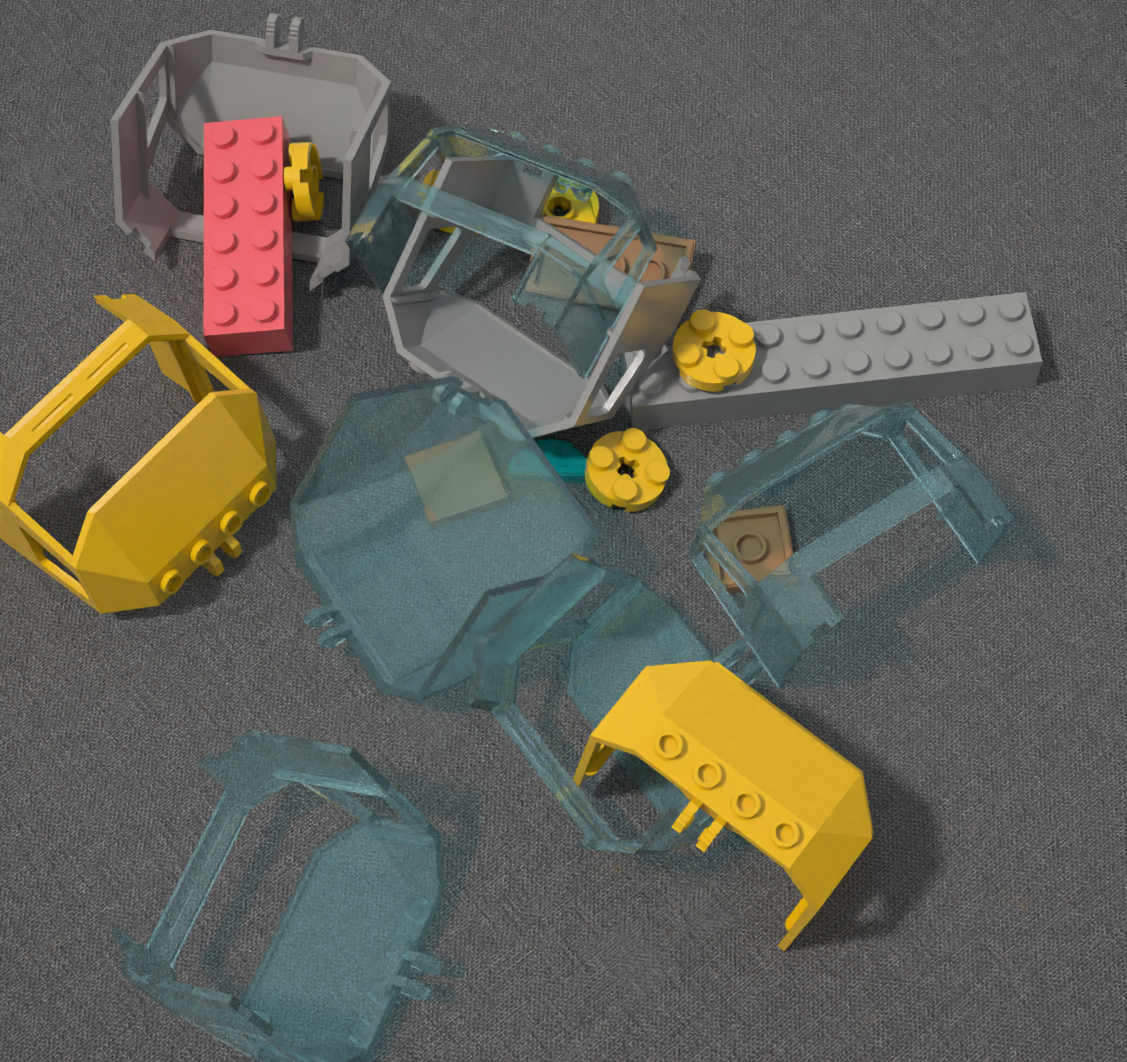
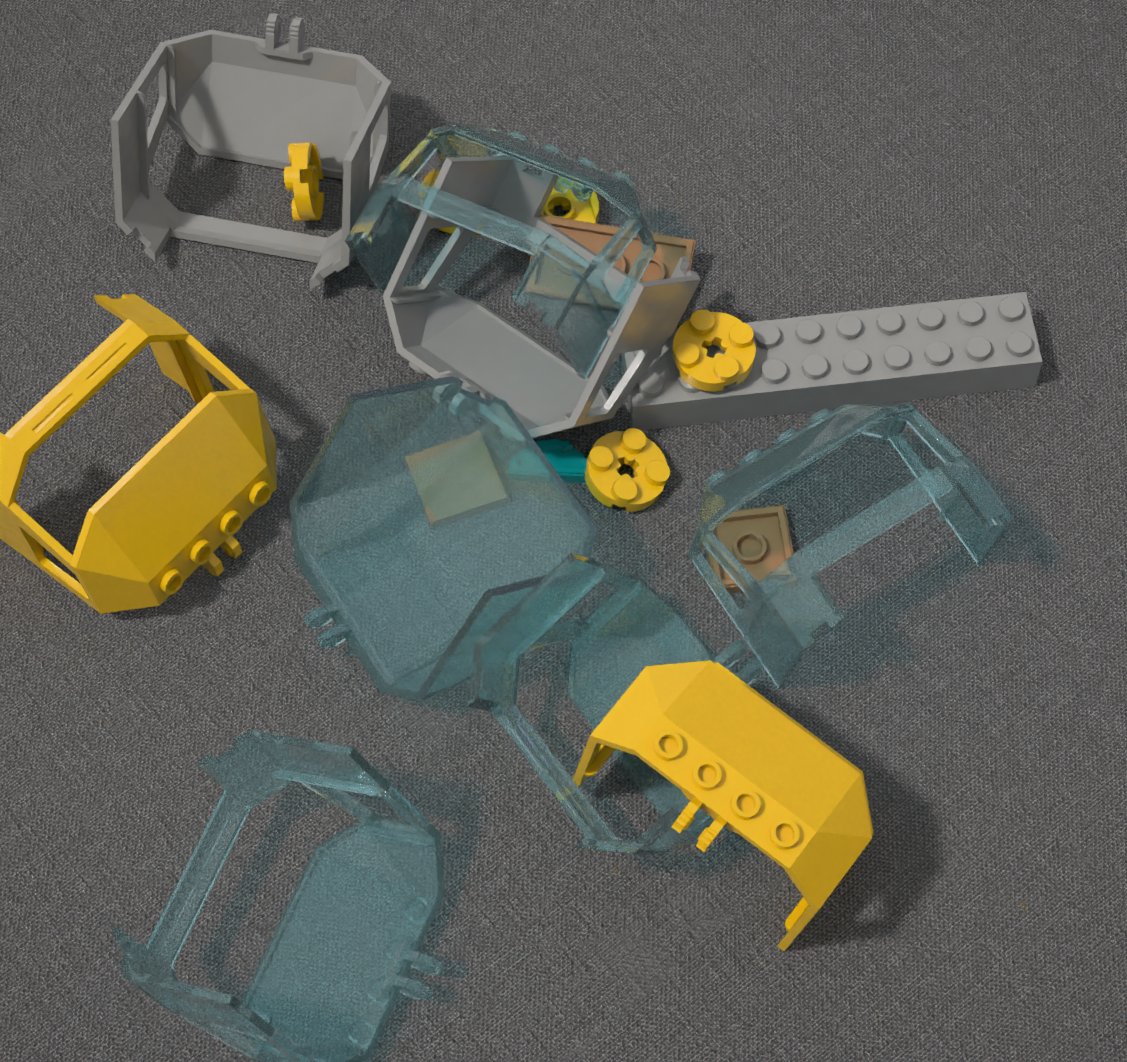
(247, 238): coral brick -> none

